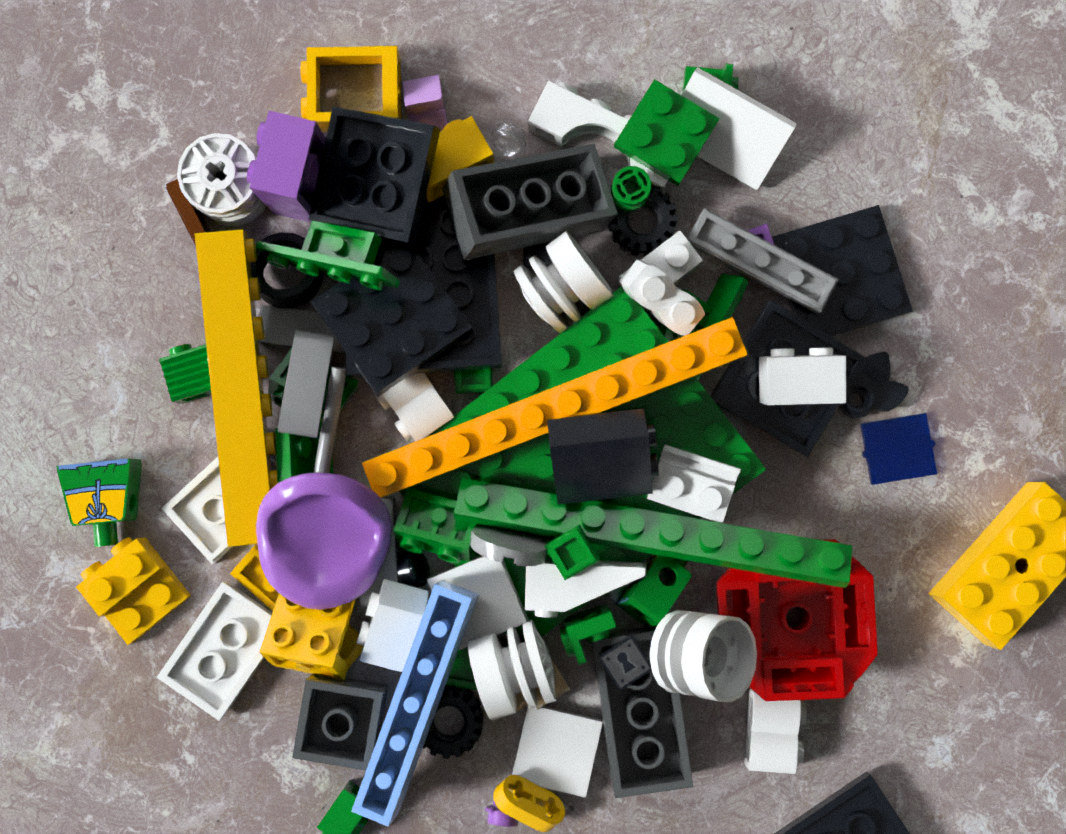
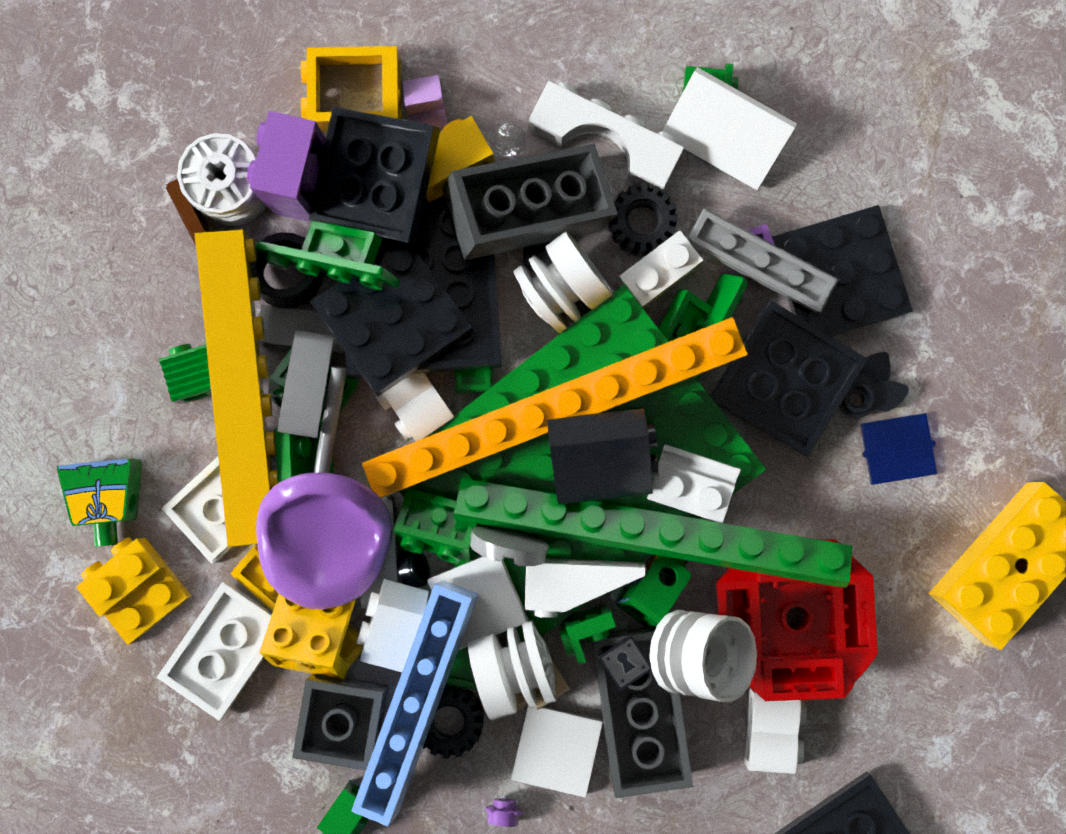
(529, 803): yellow beam -> none
(572, 552): green tile -> none
(628, 196): green wheel -> none
(658, 293): white brick -> none
(666, 132): green plate -> none
(802, 378): white brick -> none

